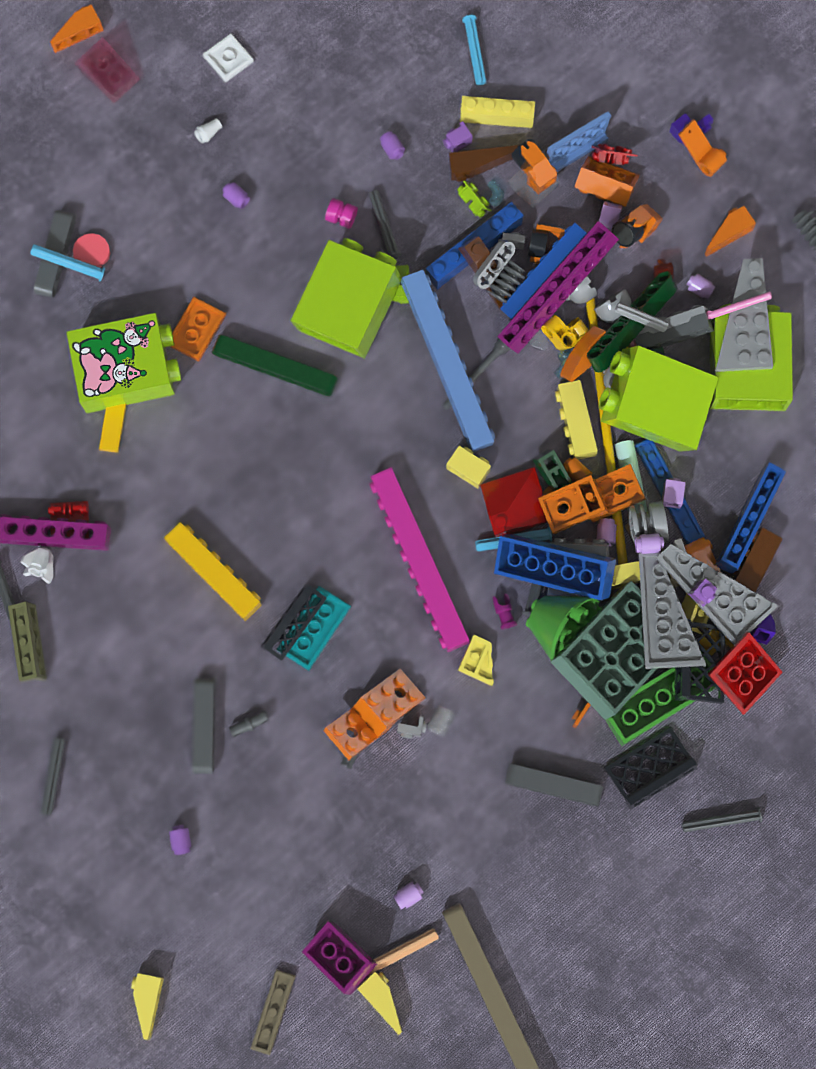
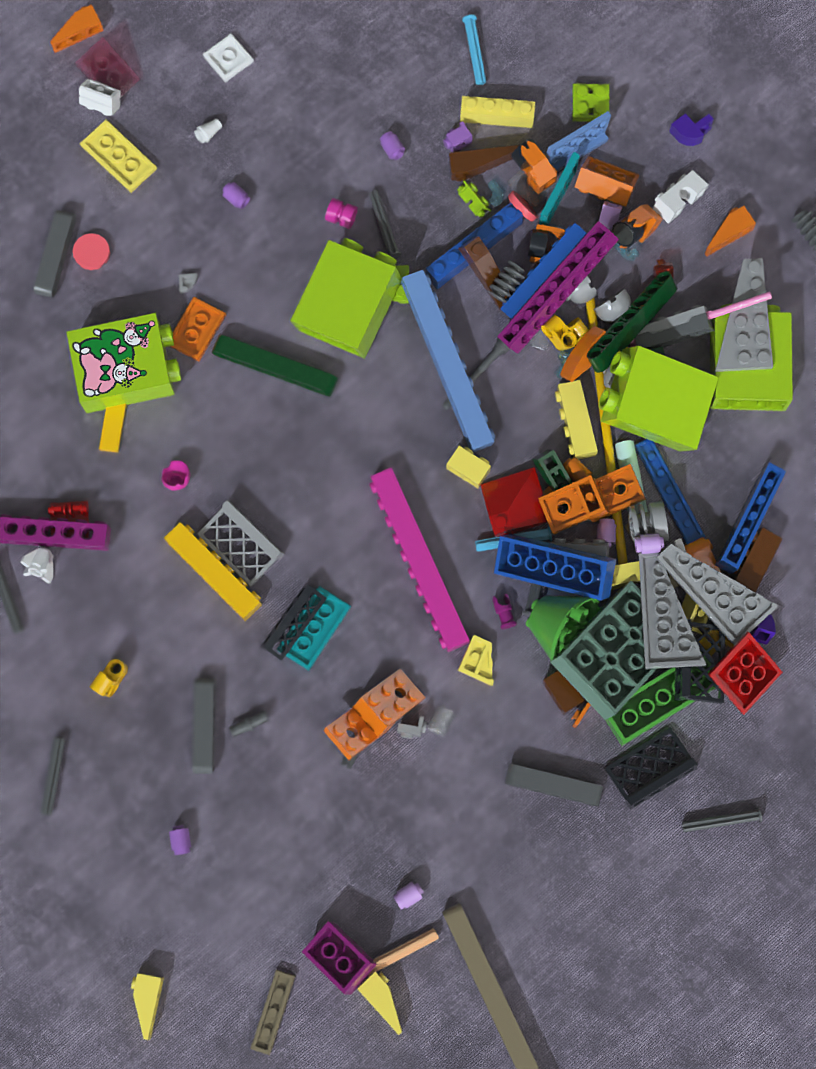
(27, 642): olive fence -> none
(67, 262): medium azure axle -> none
(99, 97): none -> white brick
(107, 681): none -> yellow piece
(118, 156): none -> light yellow tile
(176, 475): none -> dark pink hair
(187, 282): none -> light grey tile
(247, 528): none -> light grey fence
(489, 278): light grey beam -> none
(516, 238): light grey bracket -> none
(522, 205): none -> coral tile
(559, 190): none -> teal tile
(562, 692): none -> reddish brown brick
(589, 103): none -> lime brick
(616, 155): red hinge -> none
(626, 254): none -> clear light blue arm
(641, 317): light grey axle -> none
(670, 204): none -> white arch
(673, 493): lavender brick -> none
(700, 286): lavender brick -> none
(703, 592): medium lavender brick -> none
(706, 157): orange door -> none

